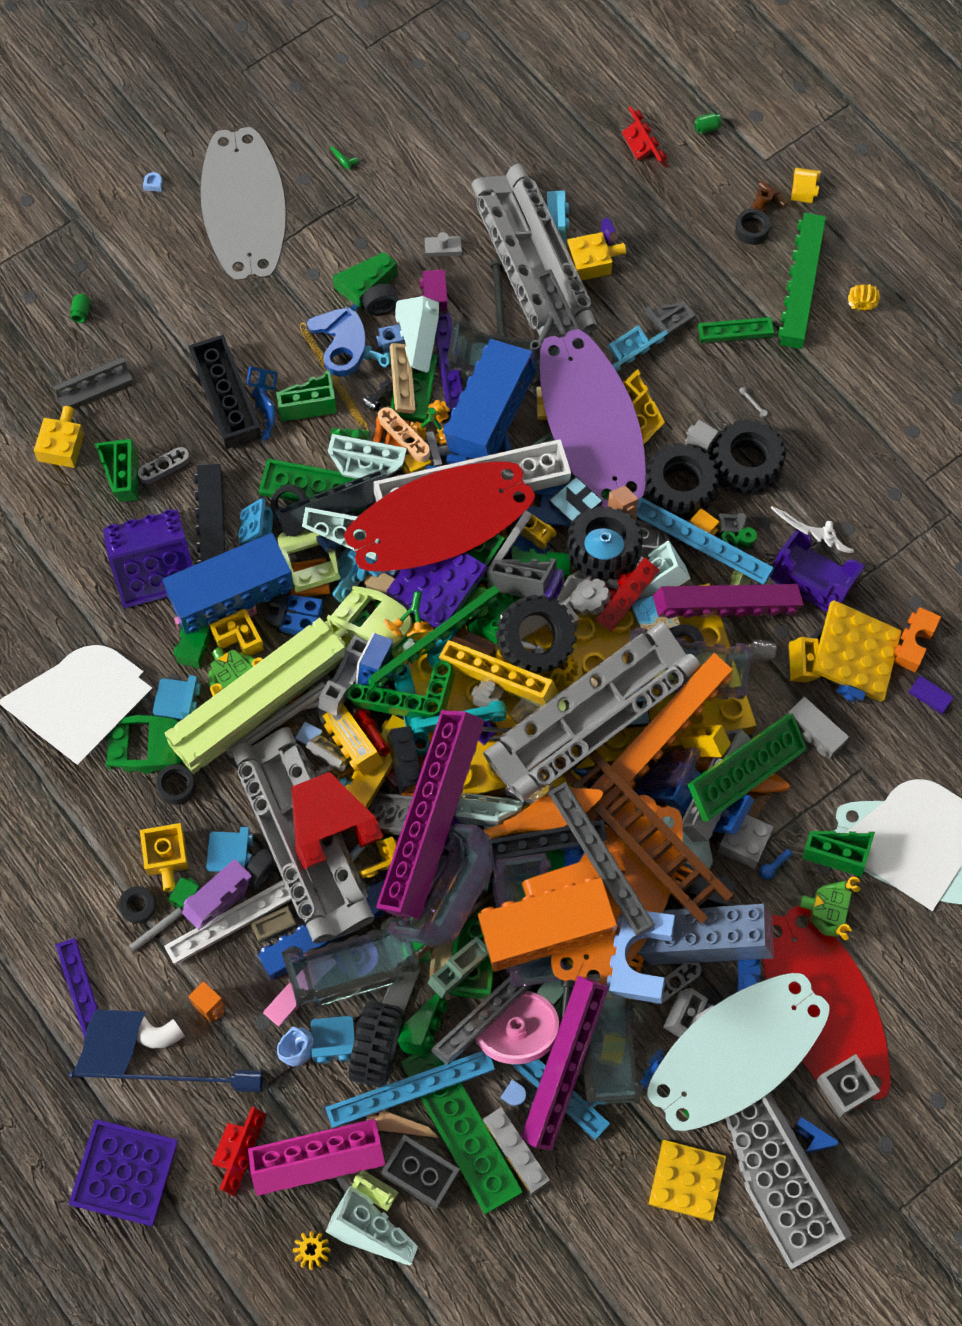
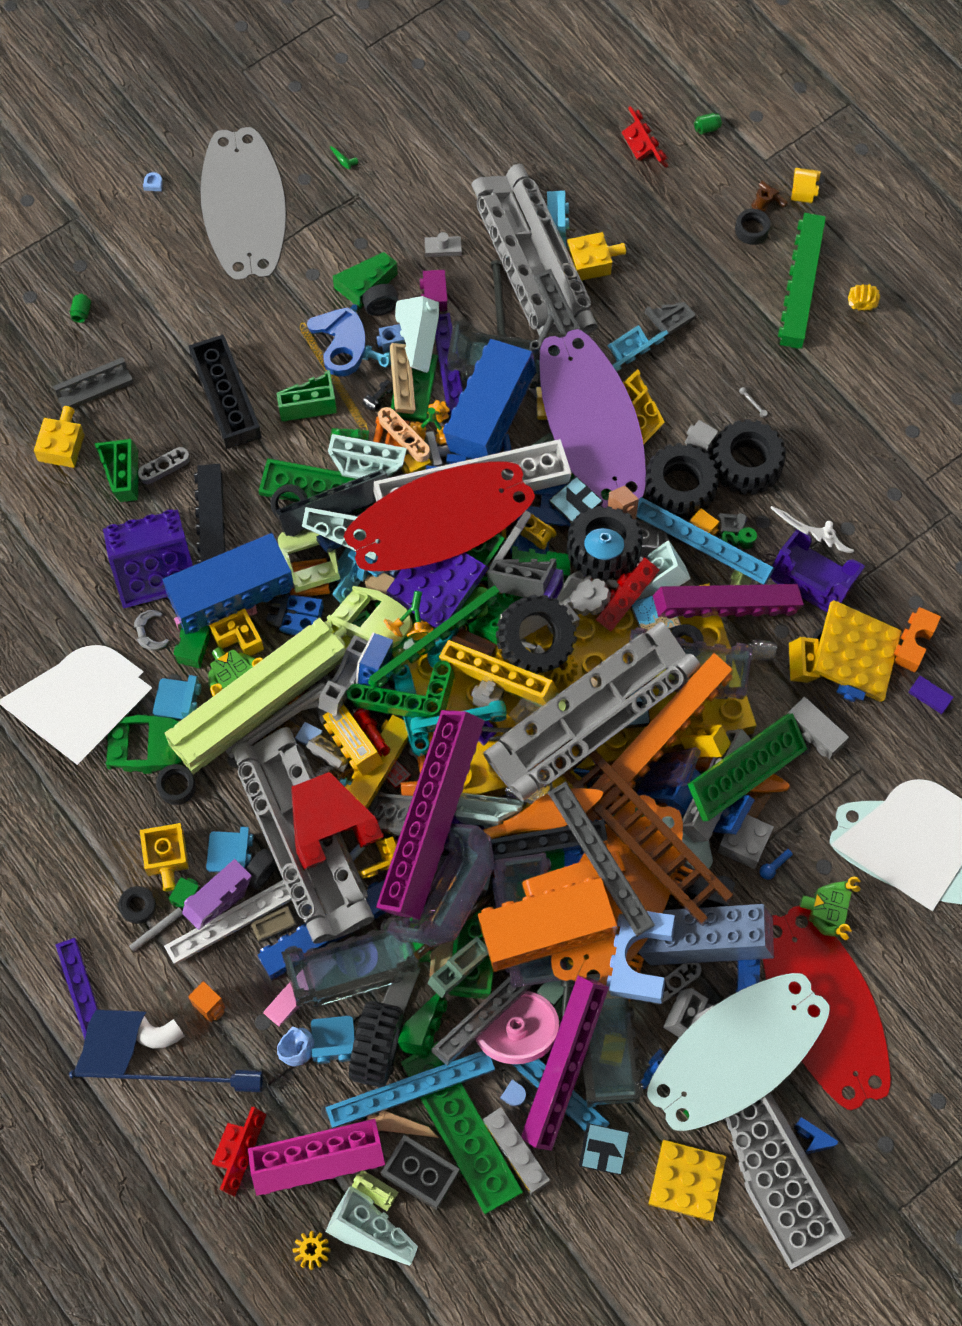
(123, 1172): dark purple plate -> none
(140, 623): none -> light grey piece
(255, 522): dark azure bracket -> none
(262, 400): blue piece -> none
(404, 758): black brick -> none
(604, 1149): none -> tile
(608, 231): dark purple tile -> none
(735, 330): green plate -> none
(839, 850): green wedge -> none
(848, 1085): light grey brick -> none

